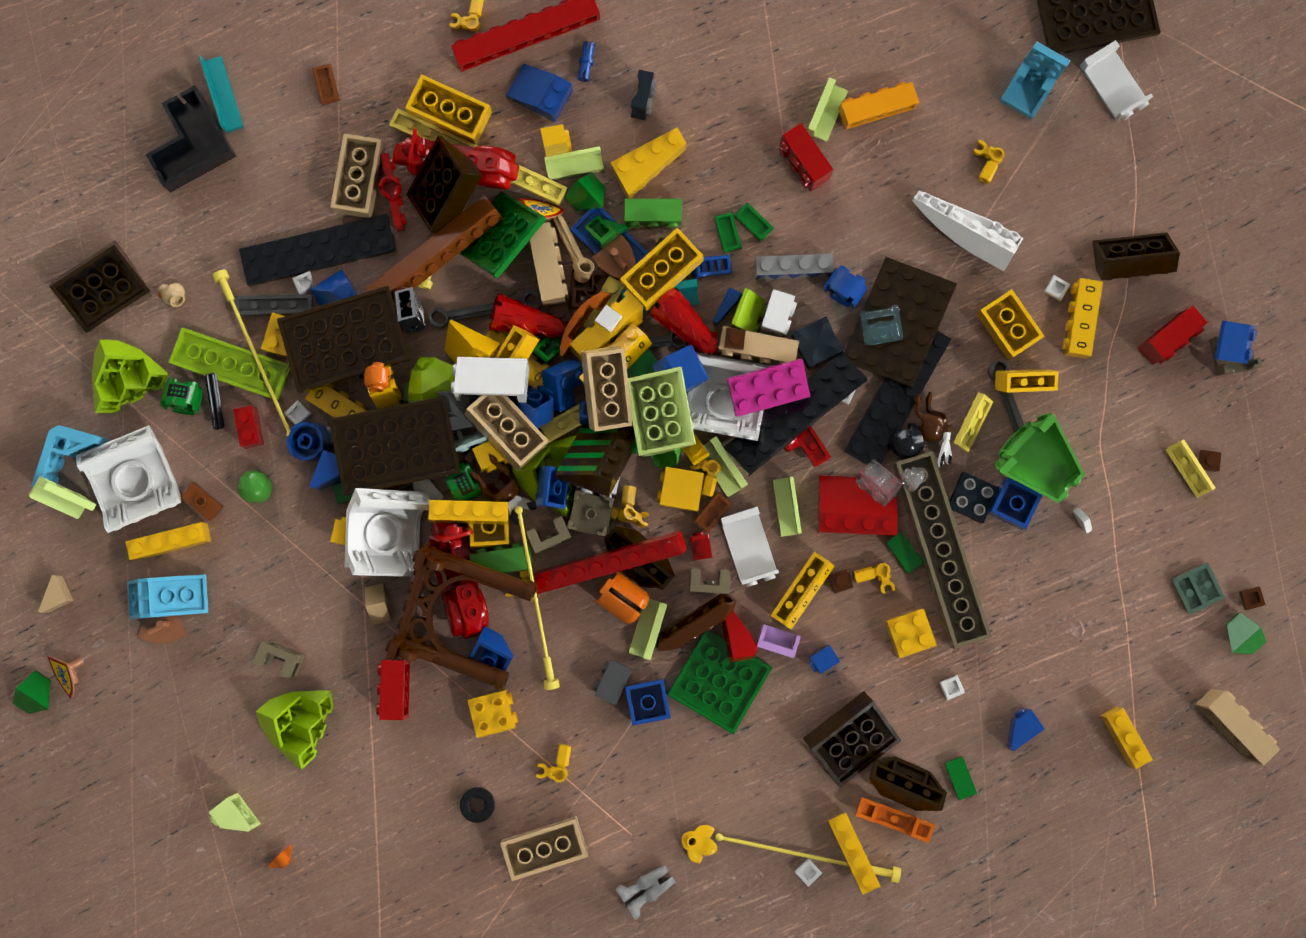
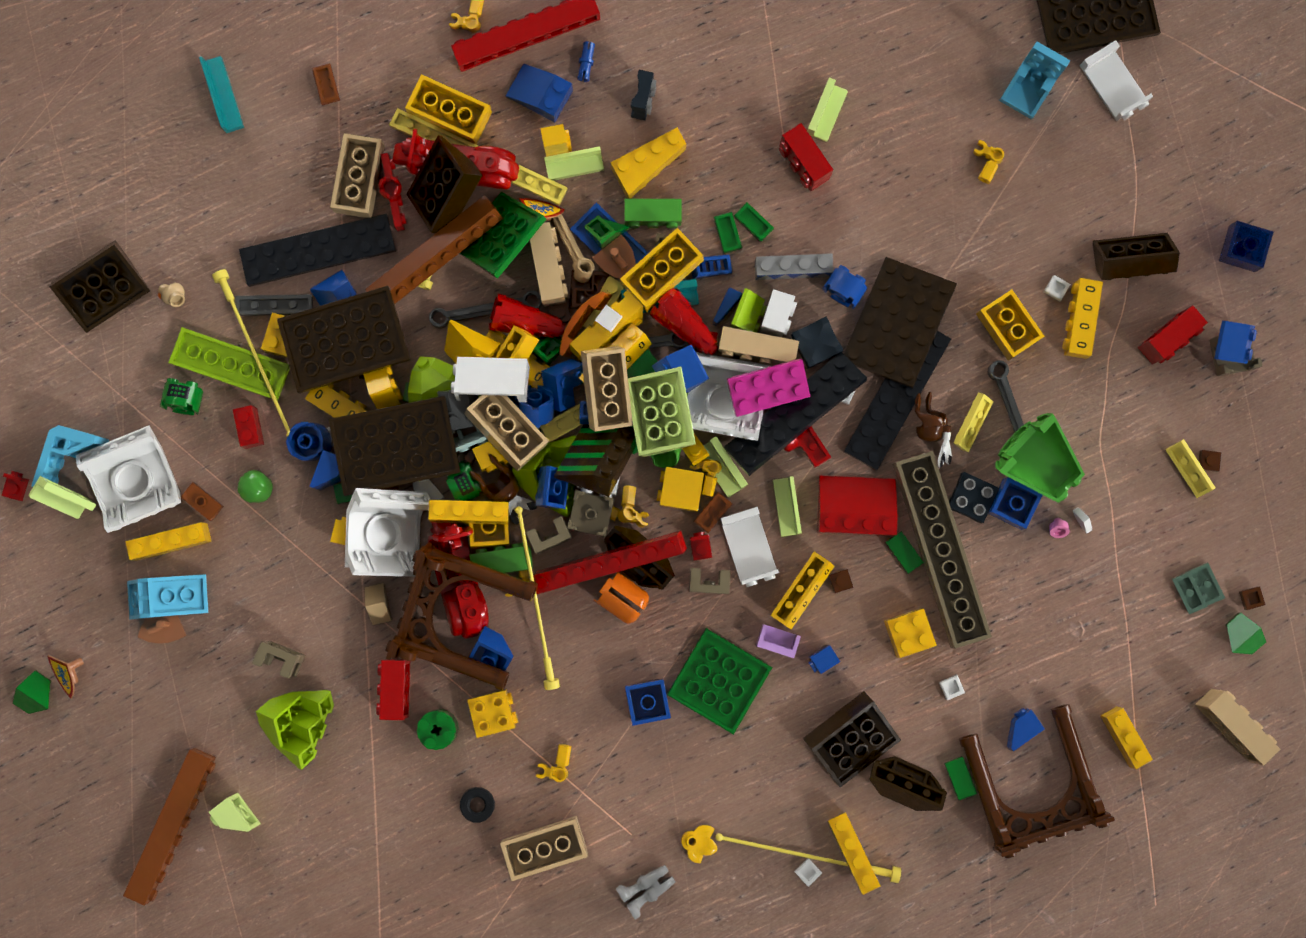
(15, 486): none -> red bracket
(56, 595): tan slope -> none
(122, 375): lime brick -> none
(169, 826): none -> dark orange brick
(199, 144): black piece -> none
(214, 401): black axle -> none
(282, 859): orange piece -> none
(298, 413): white tile -> none
(303, 282): white tile -> none
(377, 377): orange head -> none
(410, 317): black torso -> none
(442, 719): none -> green brick
(586, 193): green slope -> none
(612, 682): dark grey brick -> none
(648, 629): yellowish green panel -> none
(696, 623): reddish brown brick -> none
(734, 338): reddish brown plate -> none
(738, 640): red slope -> none
(878, 105): light orange brick -> none
(879, 482): clear brick -> none
(880, 570): yellow bar -> none
(882, 331): clear light blue plate -> none
(895, 819): orange slope -> none
(907, 442): black helmet -> none
(912, 478): clear cone -> none
(971, 231): white wedge -> none
(1026, 380): yellow brick -> none
(1059, 528): none -> bright pink tile
(1080, 776): none -> reddish brown arch
(1246, 246): none -> clear blue brick

